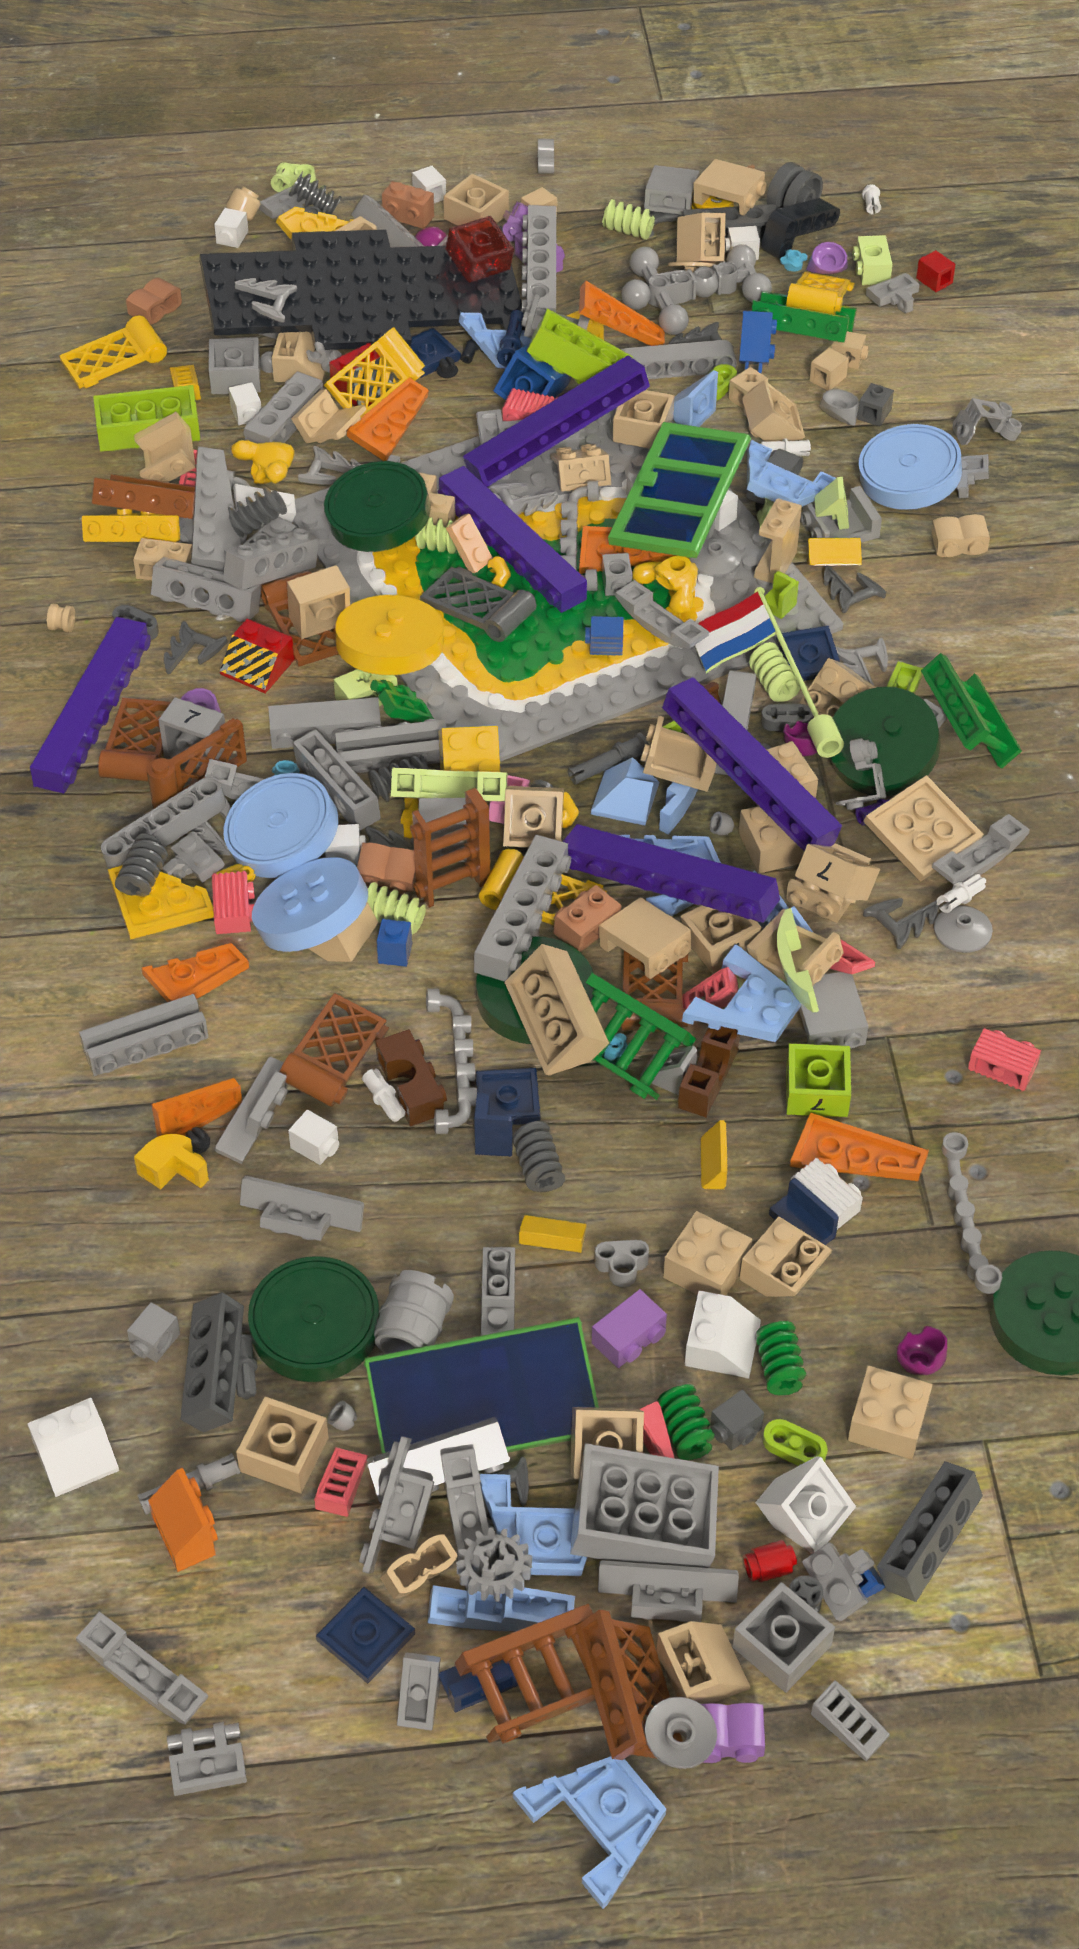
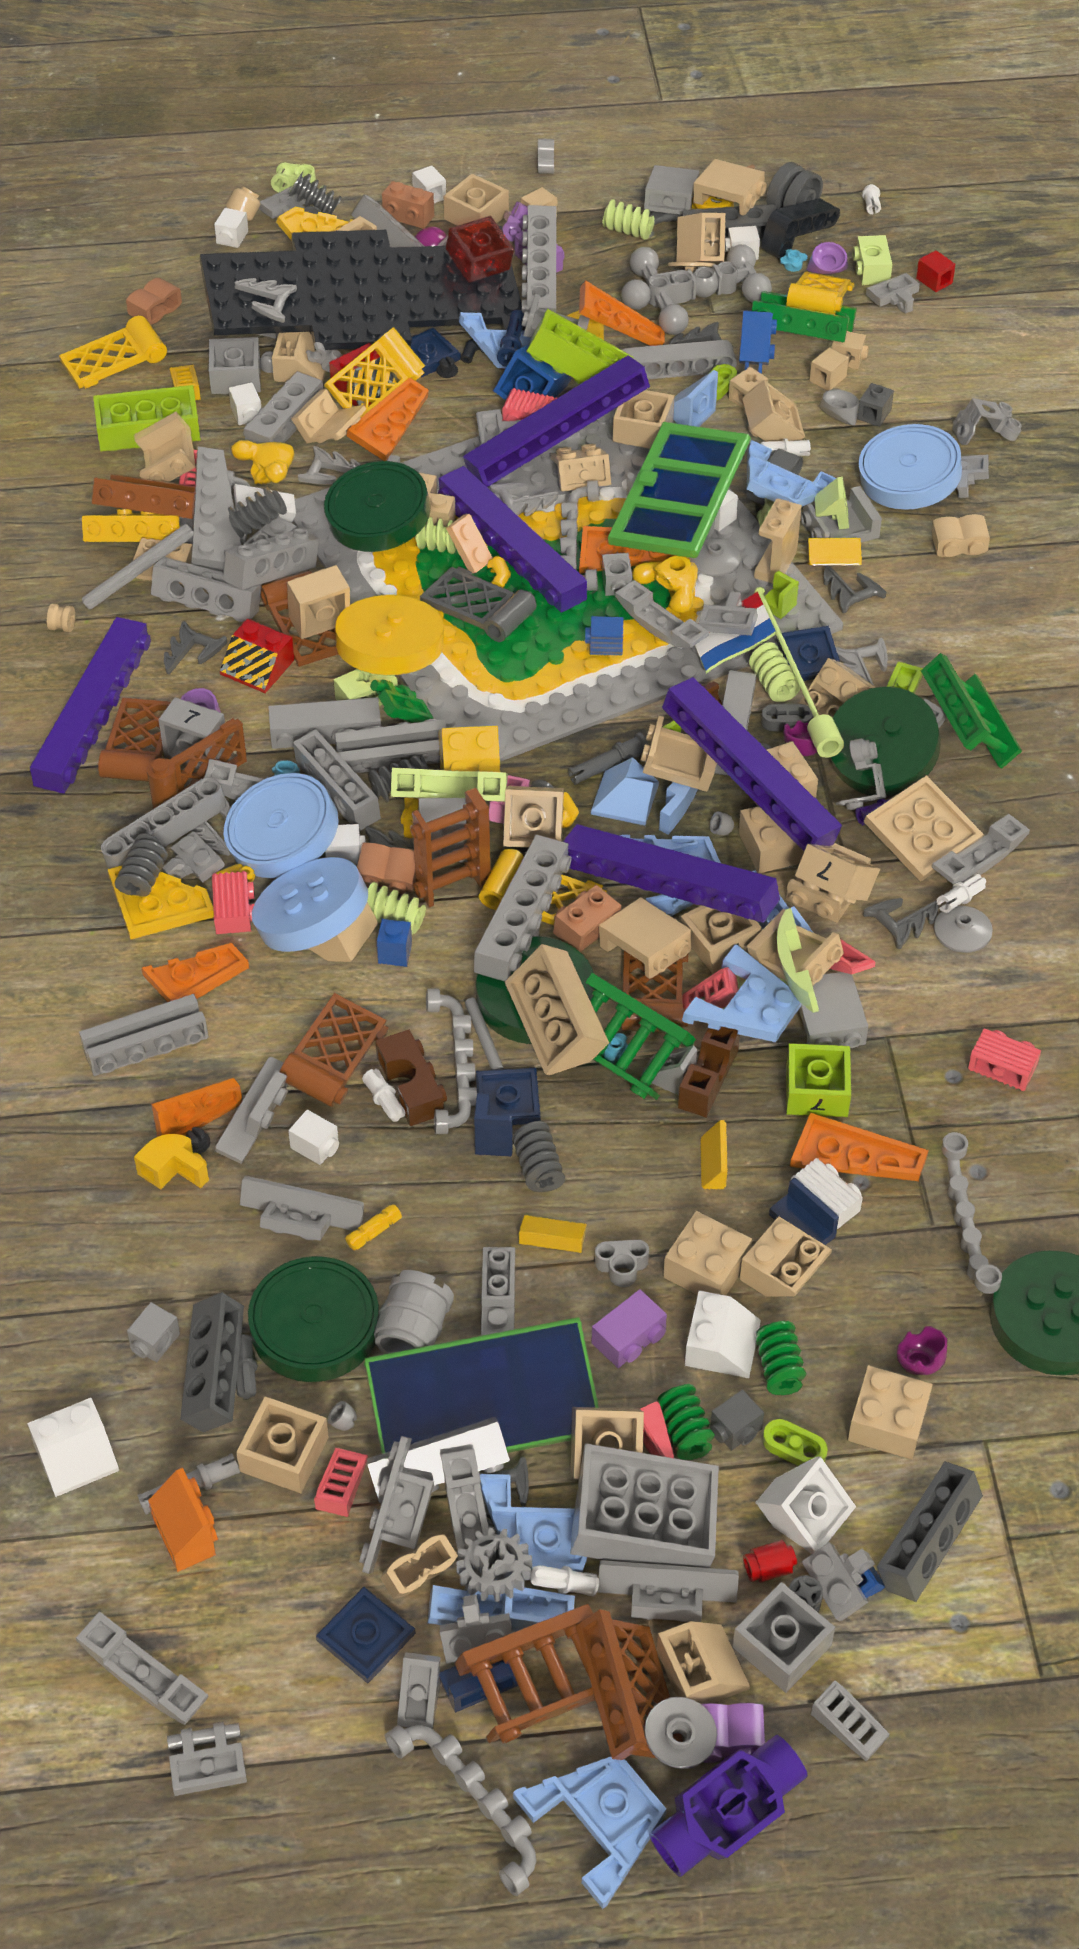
(135, 614): dark grey beam -> none
(137, 566): none -> light grey axle
(373, 1227): none -> yellow axle
(472, 1629): none -> light grey hinge
(483, 1034): none -> light grey bar
(490, 1804): none -> light grey bar
(565, 1580): none -> white axle
(728, 1805): none -> dark purple brick
(730, 617): none -> light grey hinge

